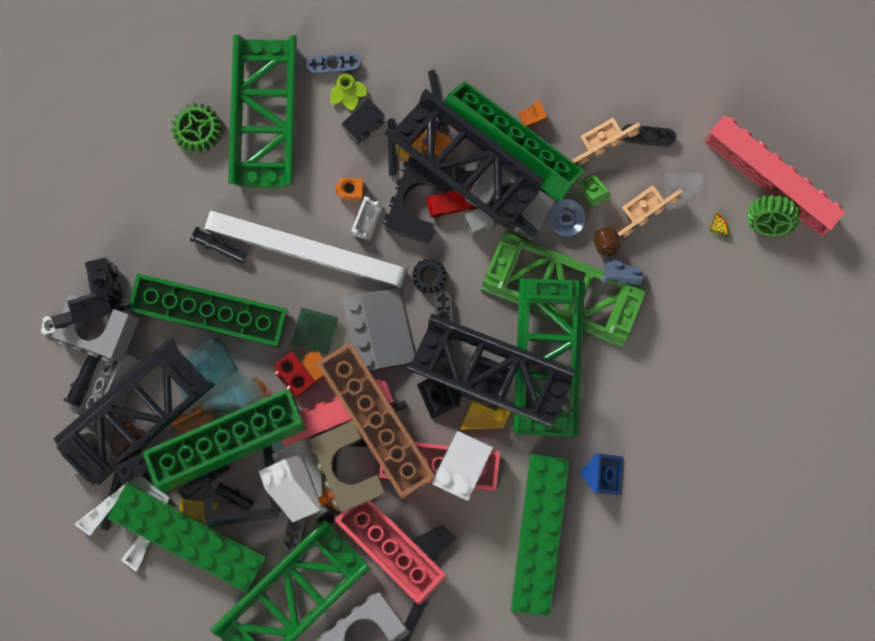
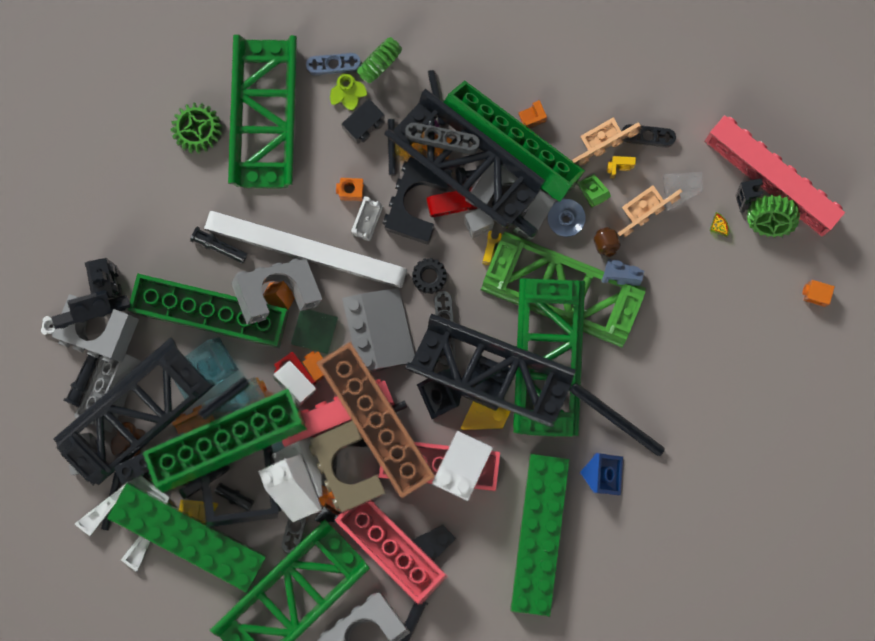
(223, 398): none -> black axle
(279, 295): none -> orange panel
(296, 276): none -> light grey arch
(298, 384): none -> white hinge
(379, 60): none -> bright green gear
(441, 141): none -> dark grey beam
(489, 251): none -> yellow plate
(617, 419): none -> black axle
(622, 163): none -> yellow bracket
(747, 191): none -> black hinge
(818, 293): none -> orange brick

